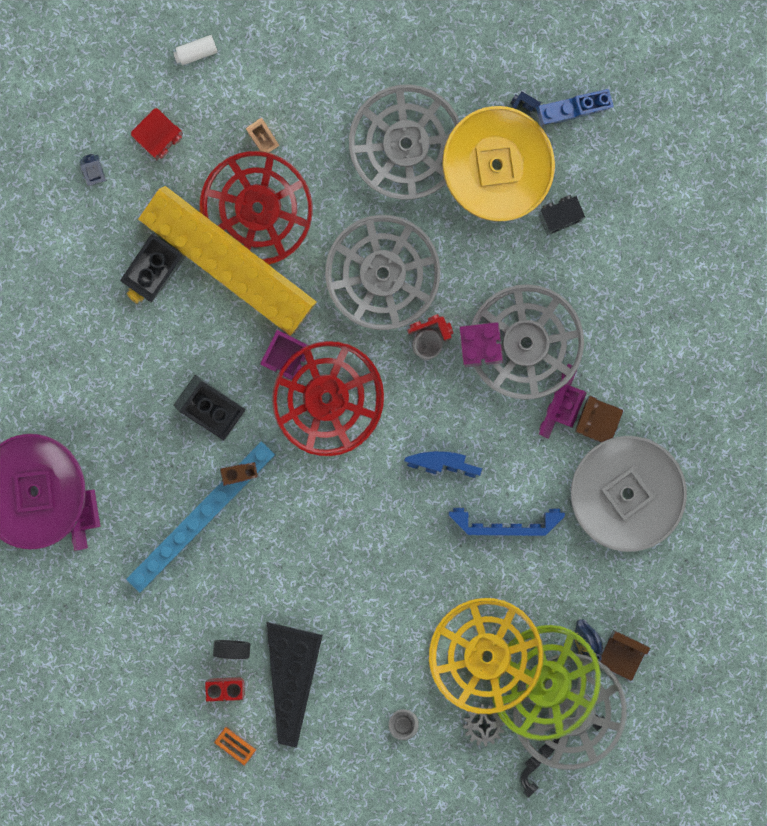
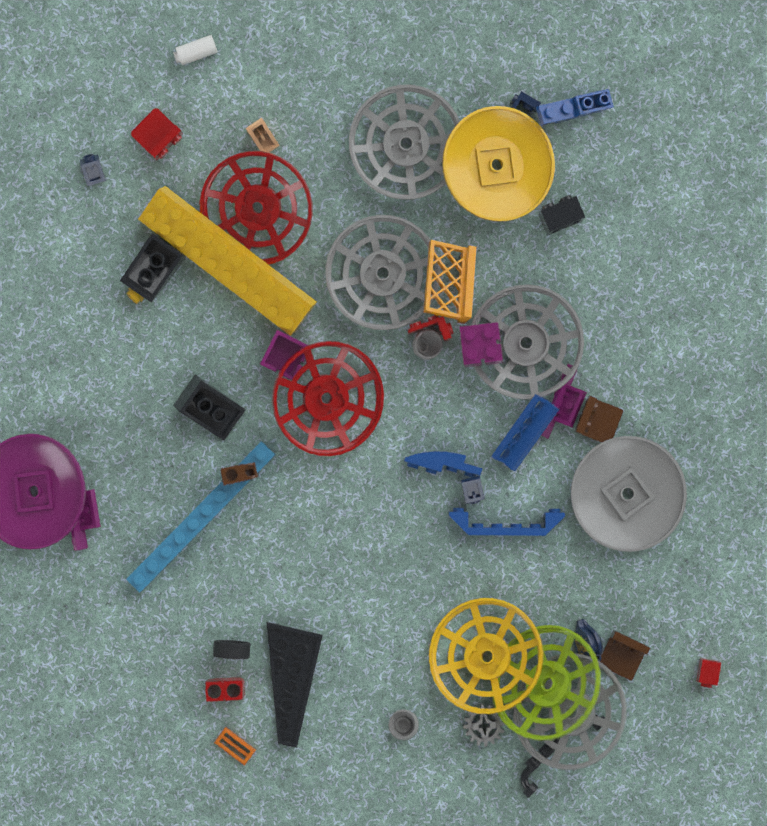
(465, 286): none -> light orange fence
(472, 490): none -> bracket
(527, 433): none -> blue fence
(708, 672): none -> red brick

